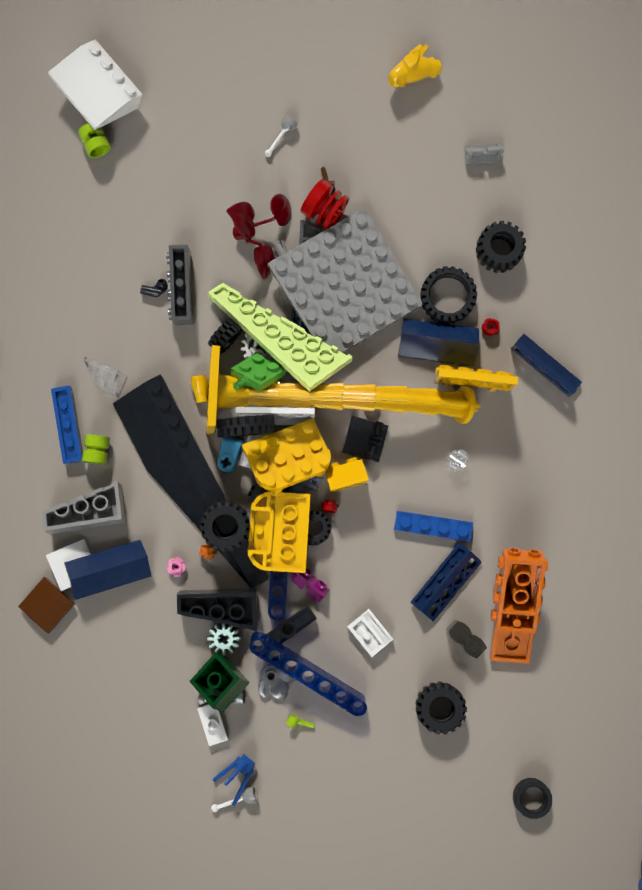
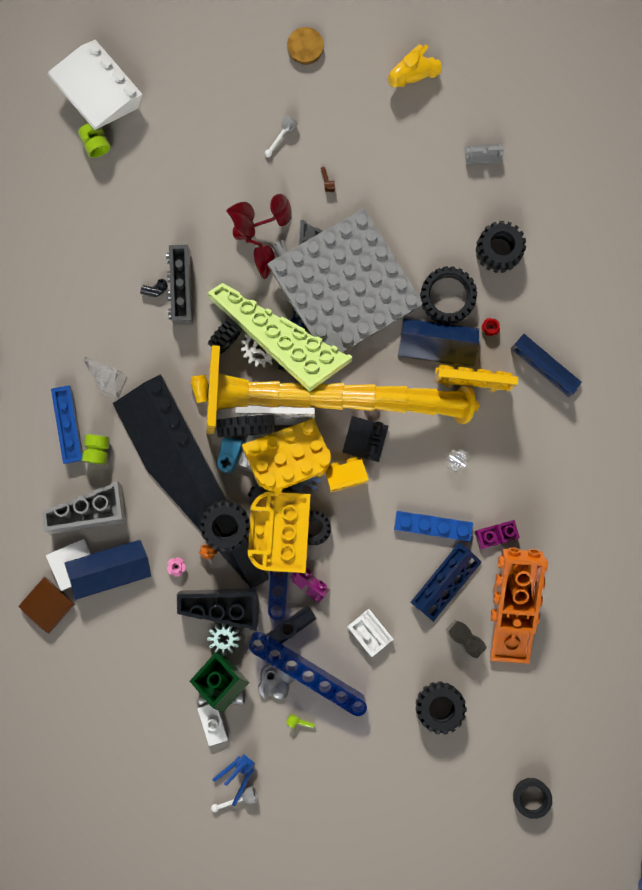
(257, 372): bright green plate -> none
(305, 45): none -> pearl gold tile
(323, 203): red wheel -> none
(329, 506): red plate -> none
(497, 534): none -> magenta slope

